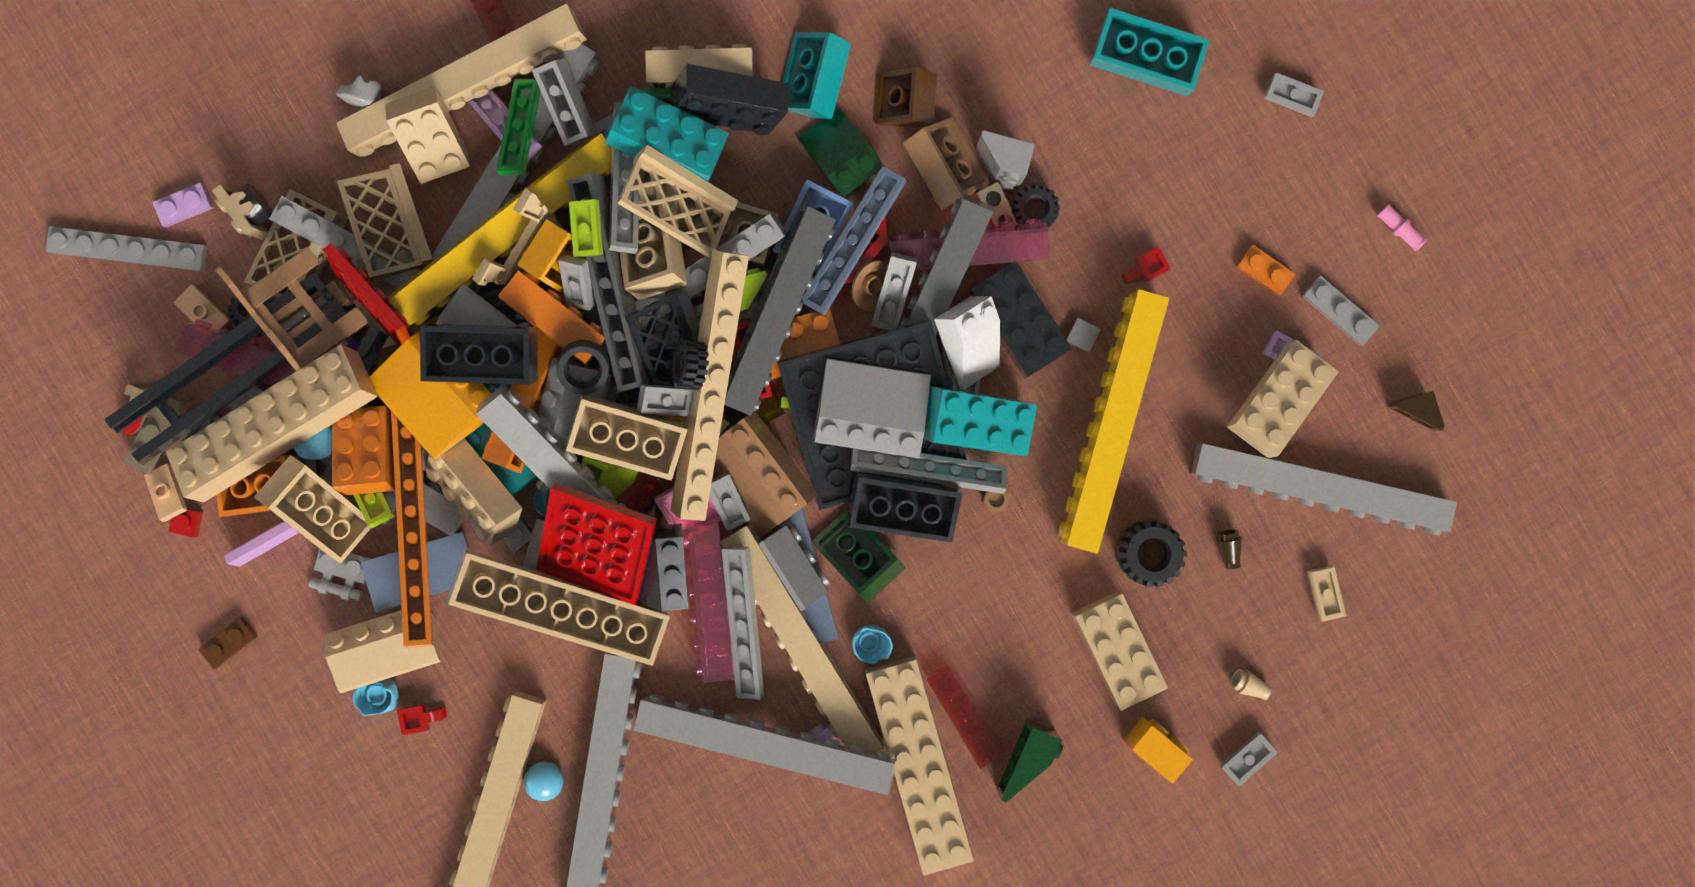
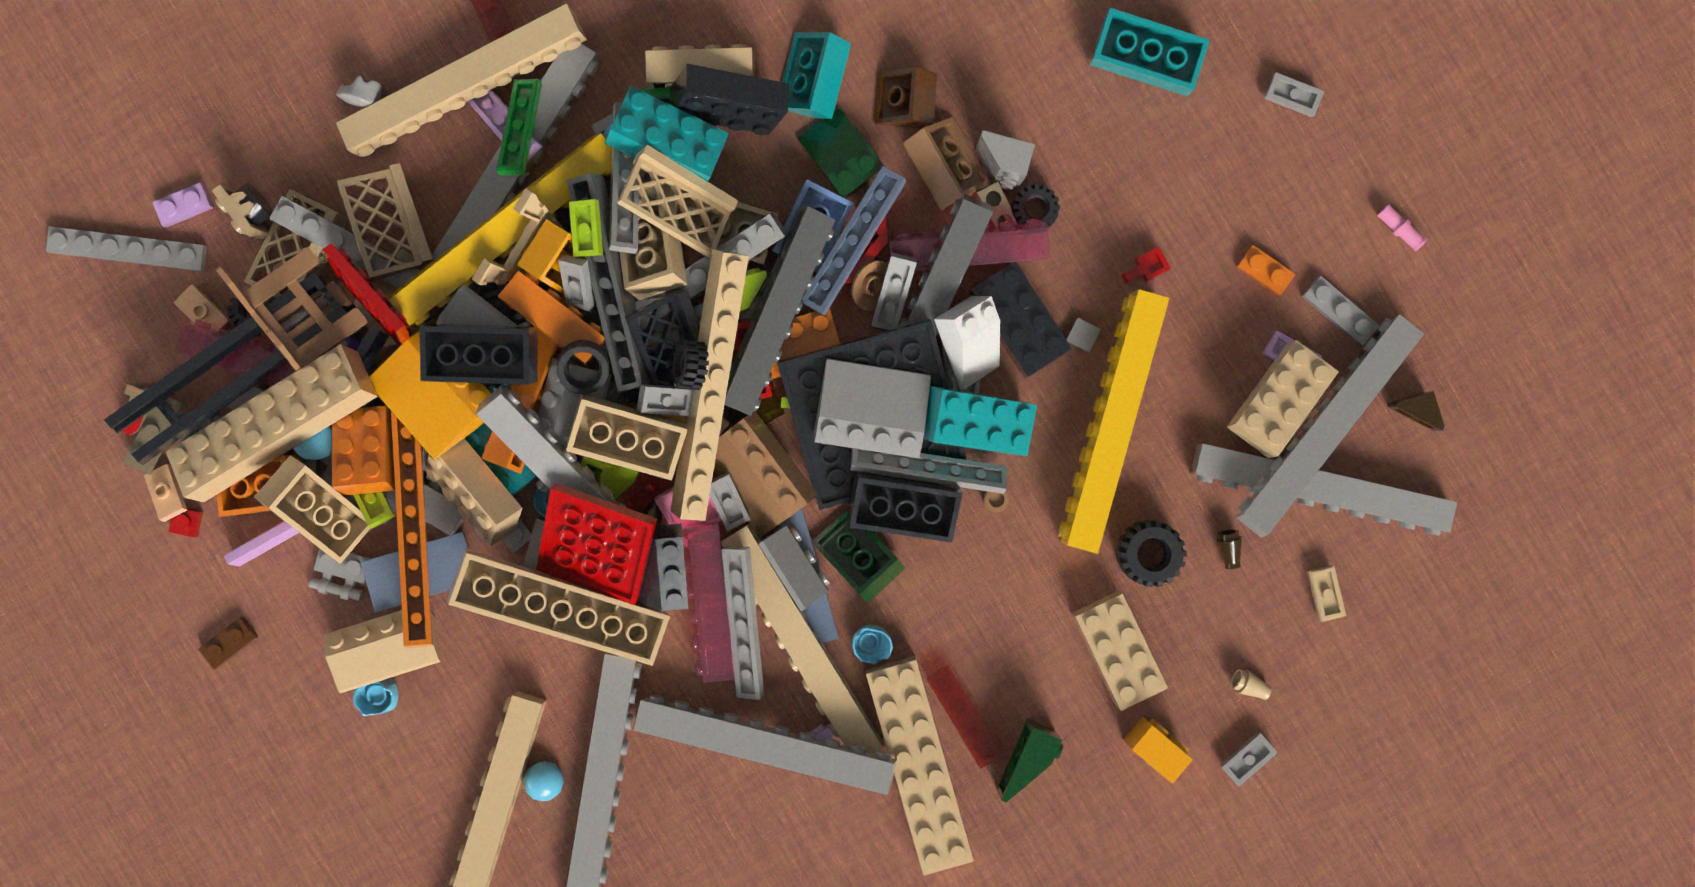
(417, 719): red plate -> none
(427, 135): tan brick -> none
(564, 101): light grey brick -> none
(1329, 425): none -> light grey brick

